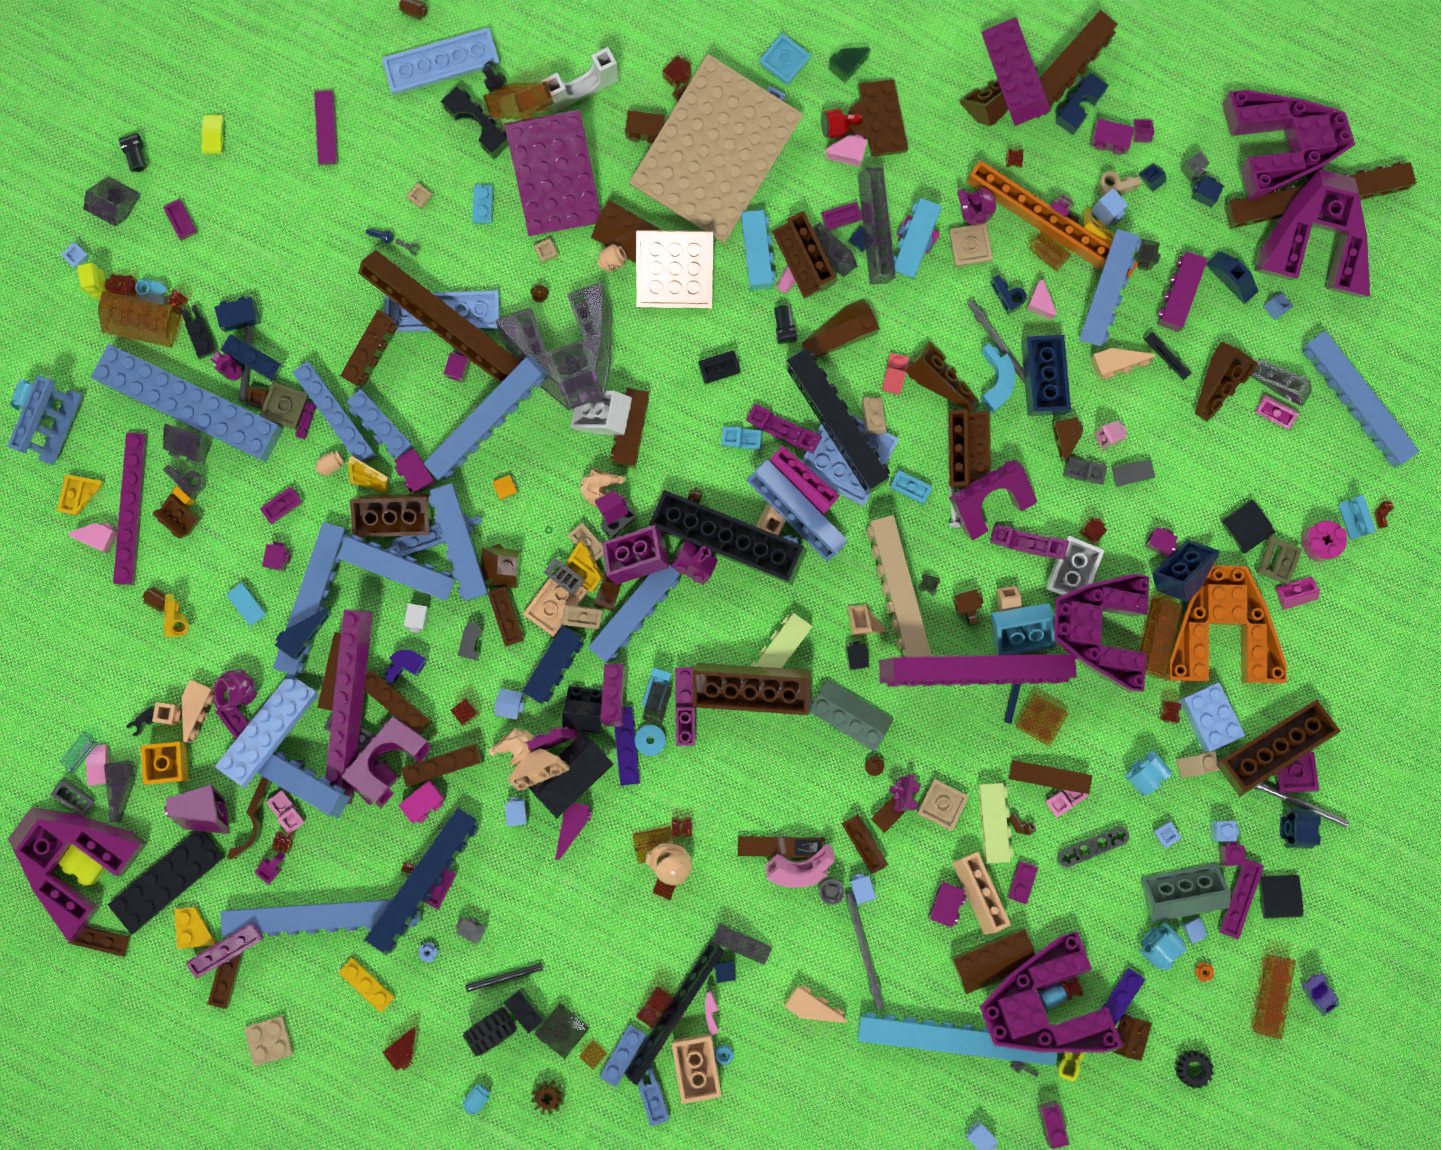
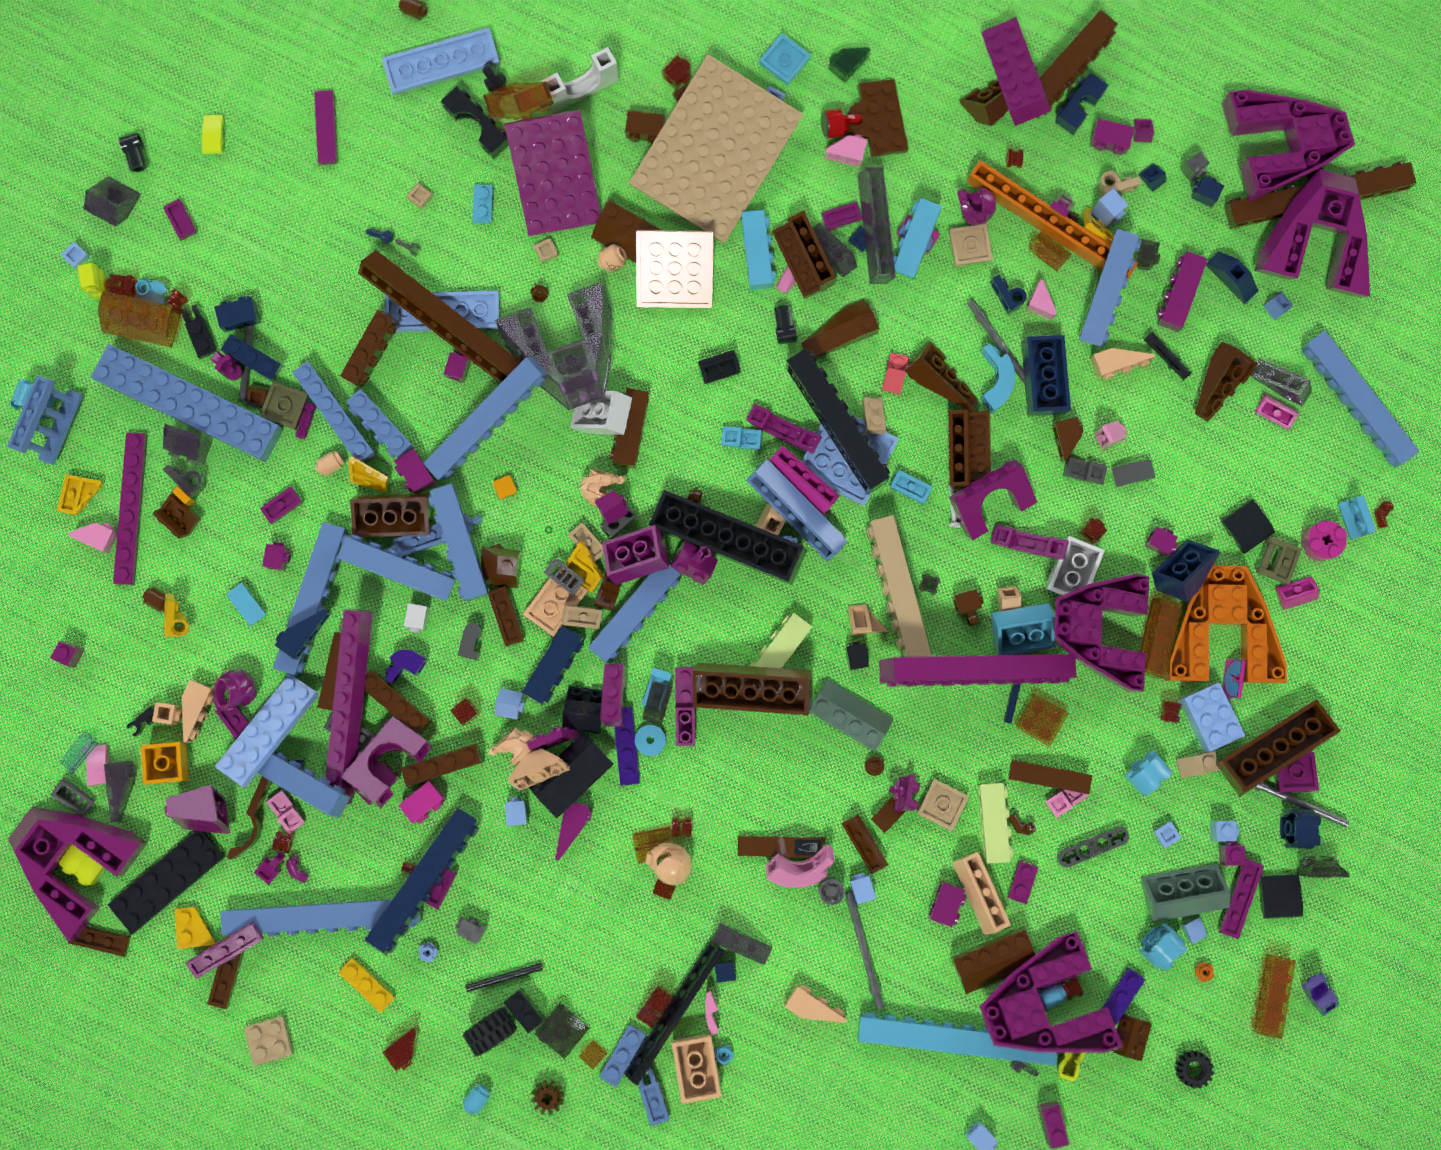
(67, 654): none -> magenta brick
(294, 871): none -> magenta arm
(1233, 678): none -> slope
(1321, 868): none -> clear smoke slope

